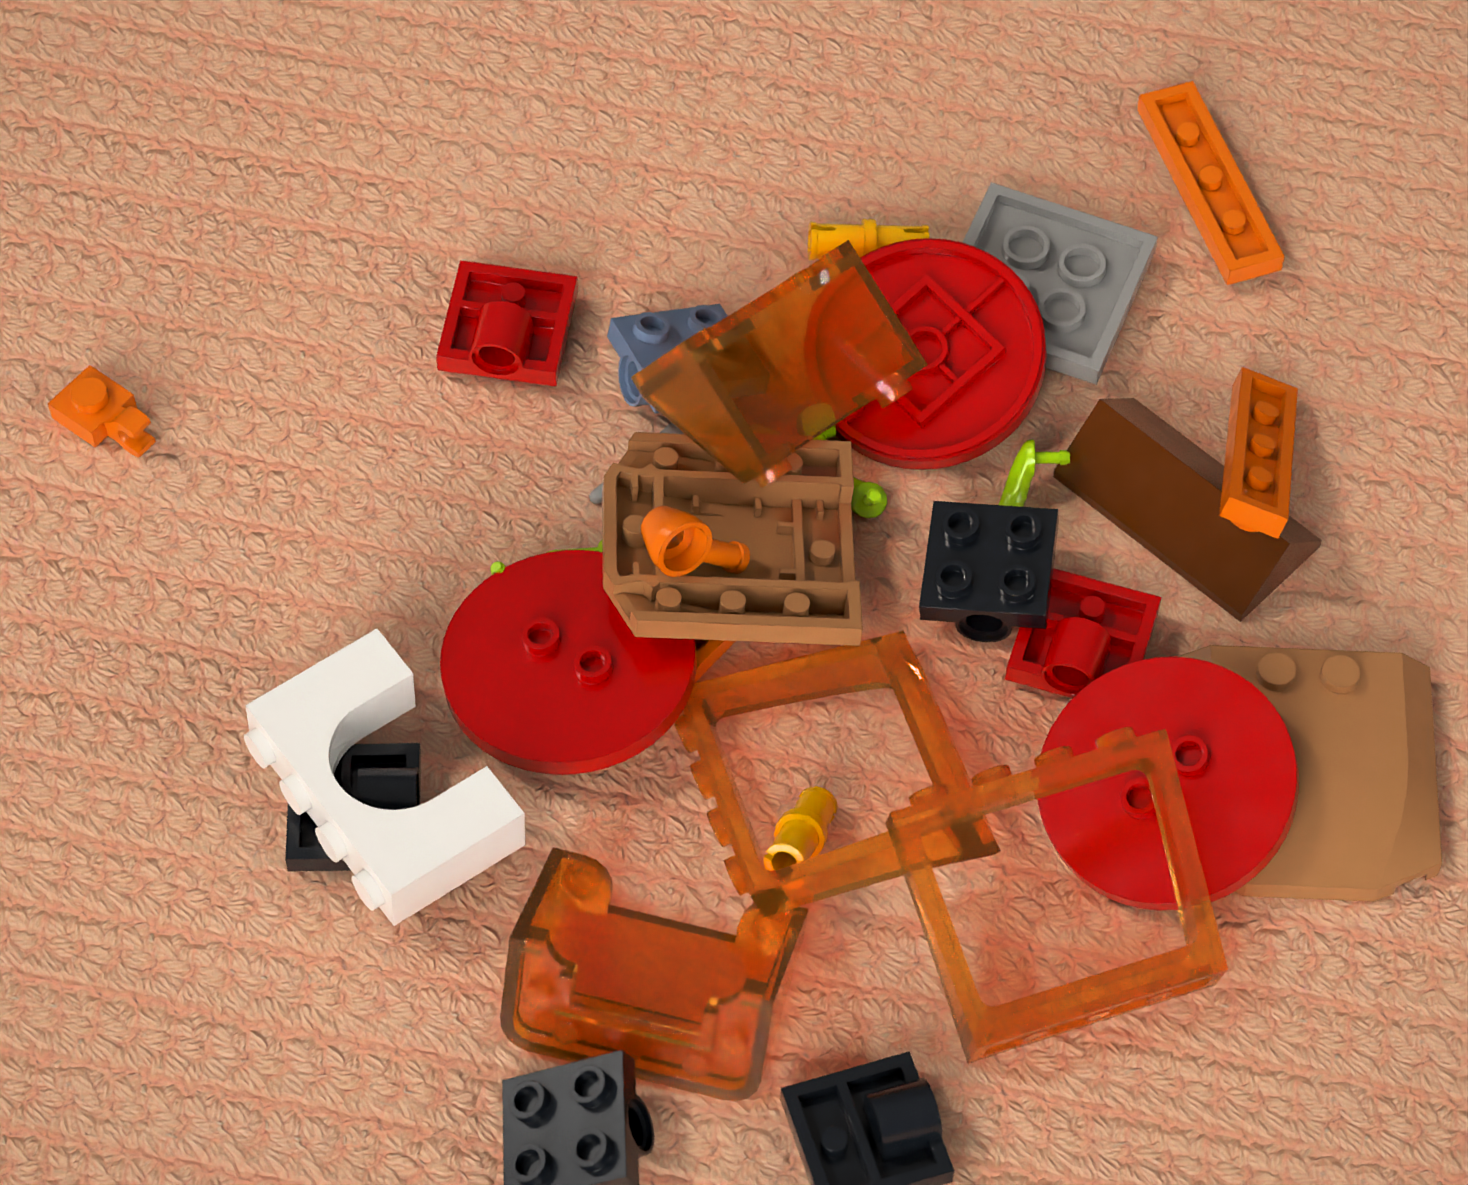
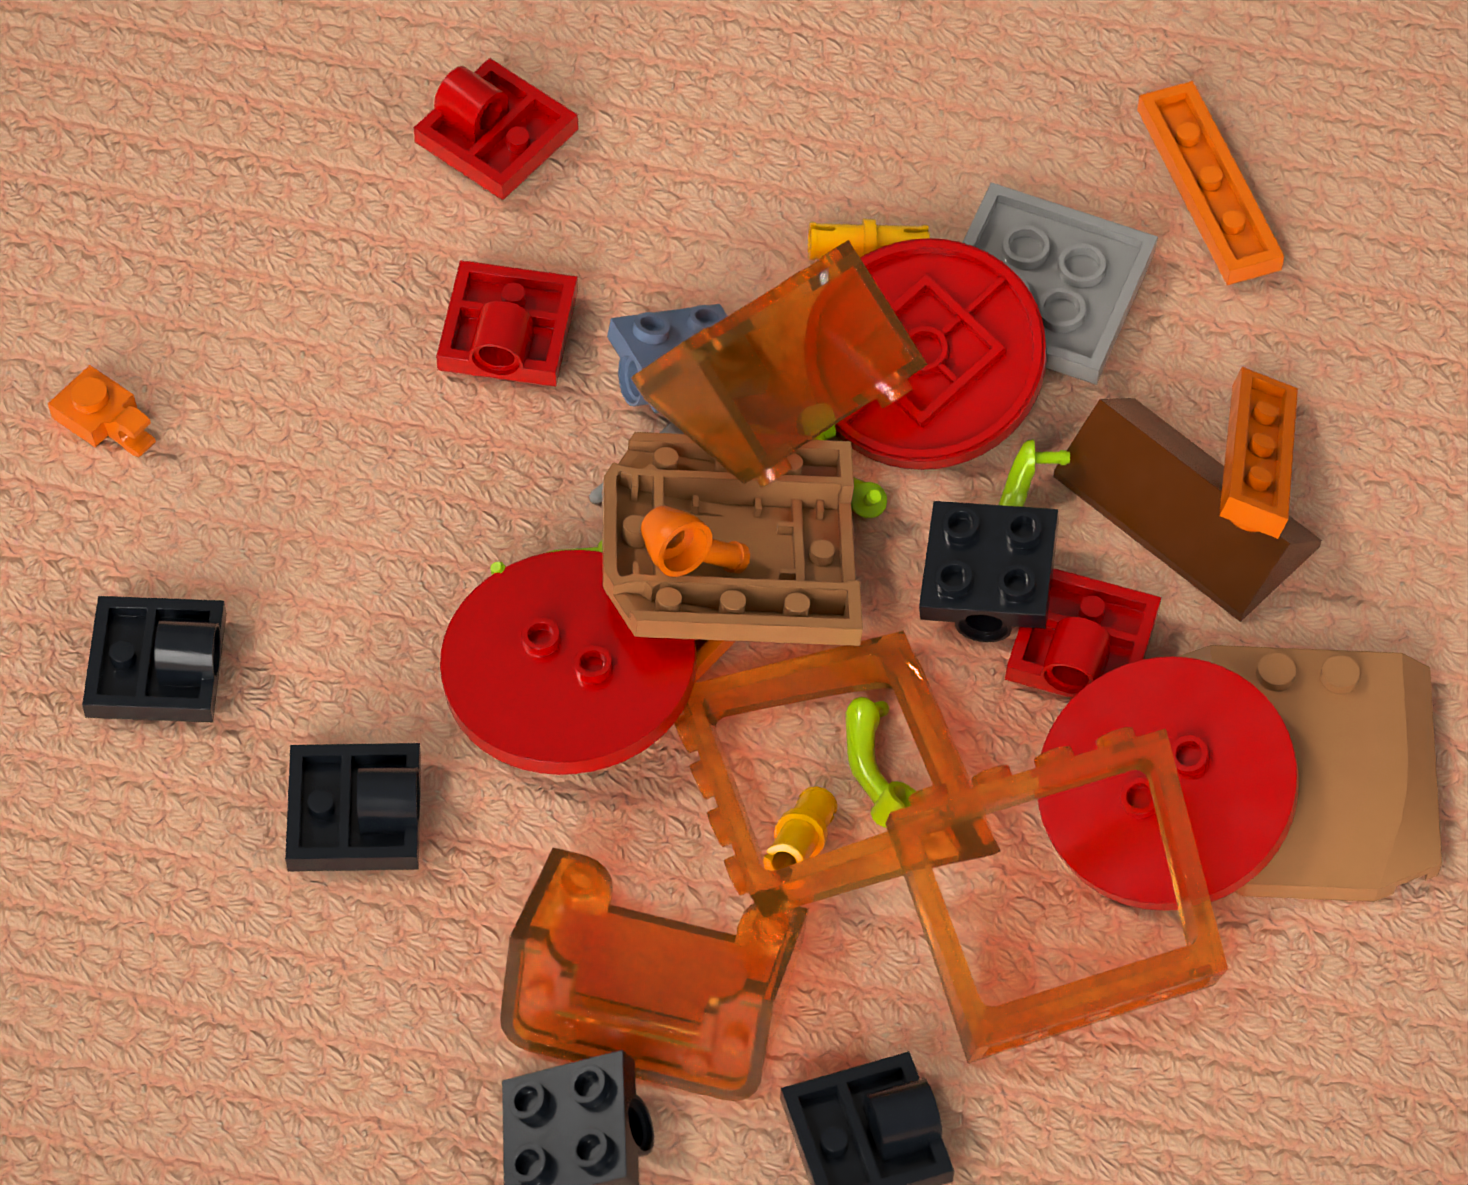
(154, 659): none -> black plate
(396, 856): white arch -> none
(494, 126): none -> red plate
(861, 725): none -> lime piece

